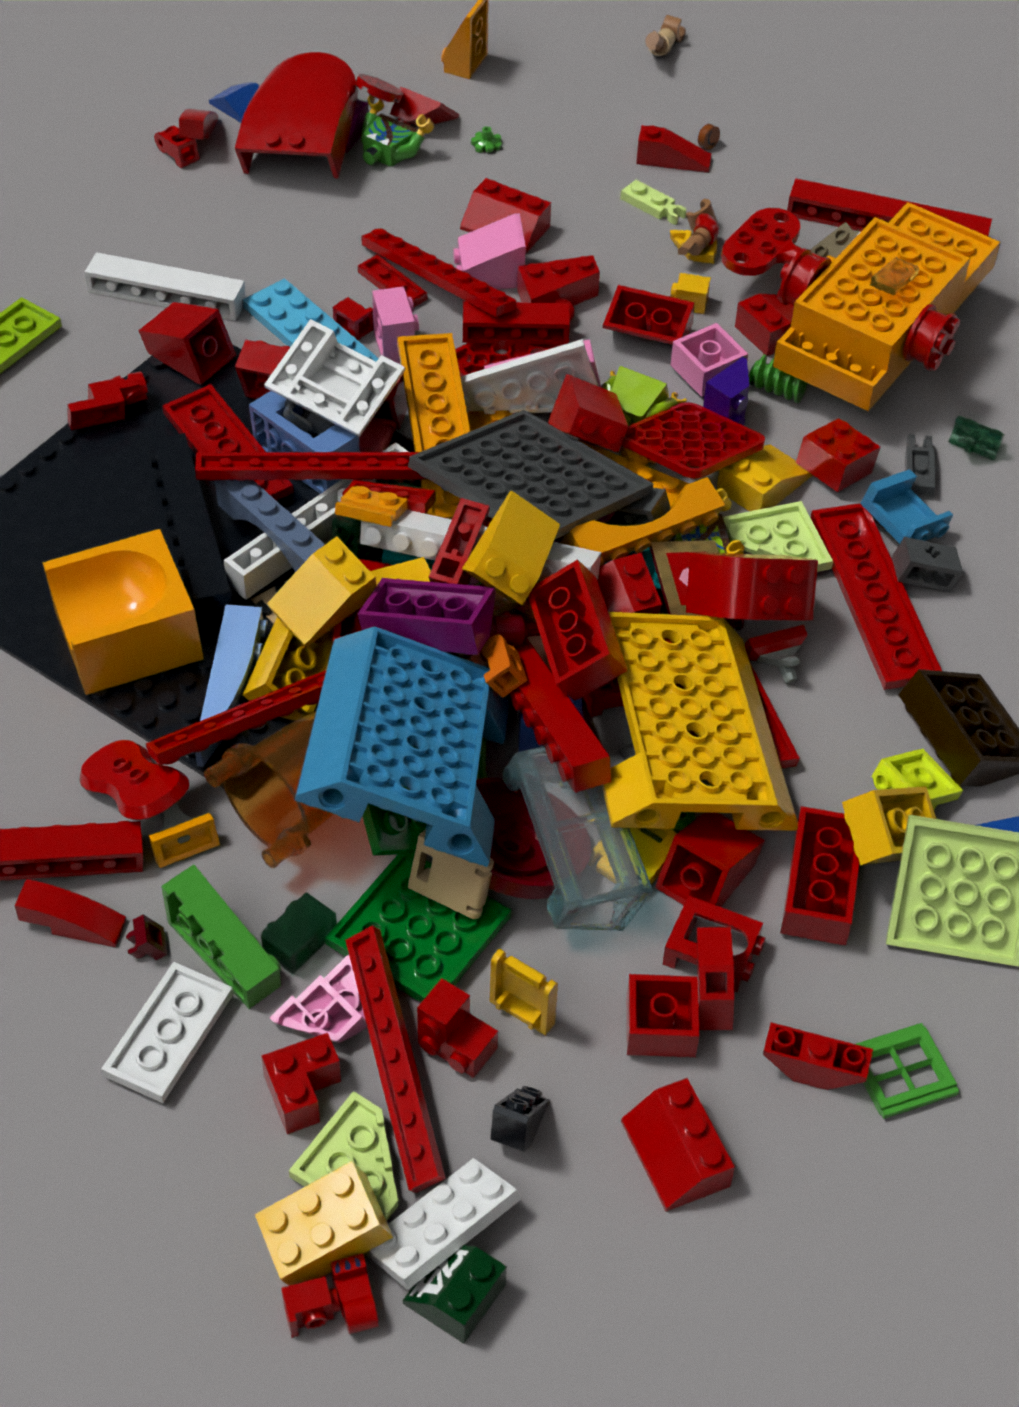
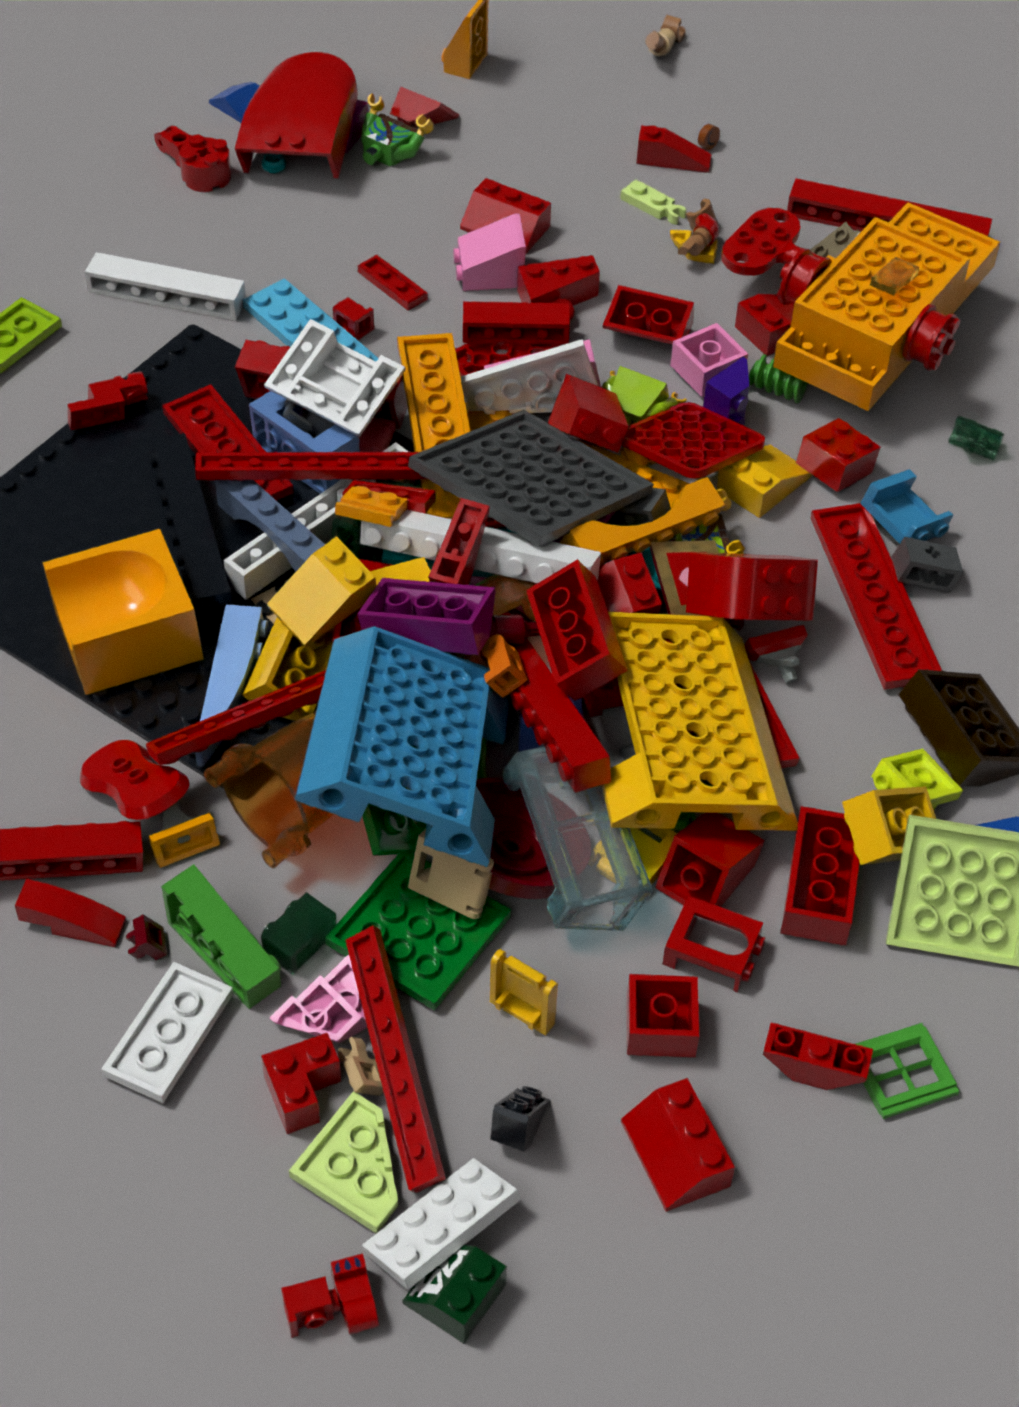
(189, 340): red slope -> none
(197, 123): red slope -> none
(205, 163): none -> red brick
(273, 163): none -> teal plate
(323, 1224): yellow brick -> none
(361, 1069): none -> tan plate
(379, 88): red tile -> none
(392, 319): bright pink brick -> none
(439, 272): red plate -> none
(453, 1032): red brick -> none
(486, 140): bright green plant -> none
(513, 549): yellow slope -> none
(693, 289): yellow brick -> none
(715, 978): red slope -> none
(779, 531): yellowish green plate -> none
(922, 463): dark grey hinge -> none

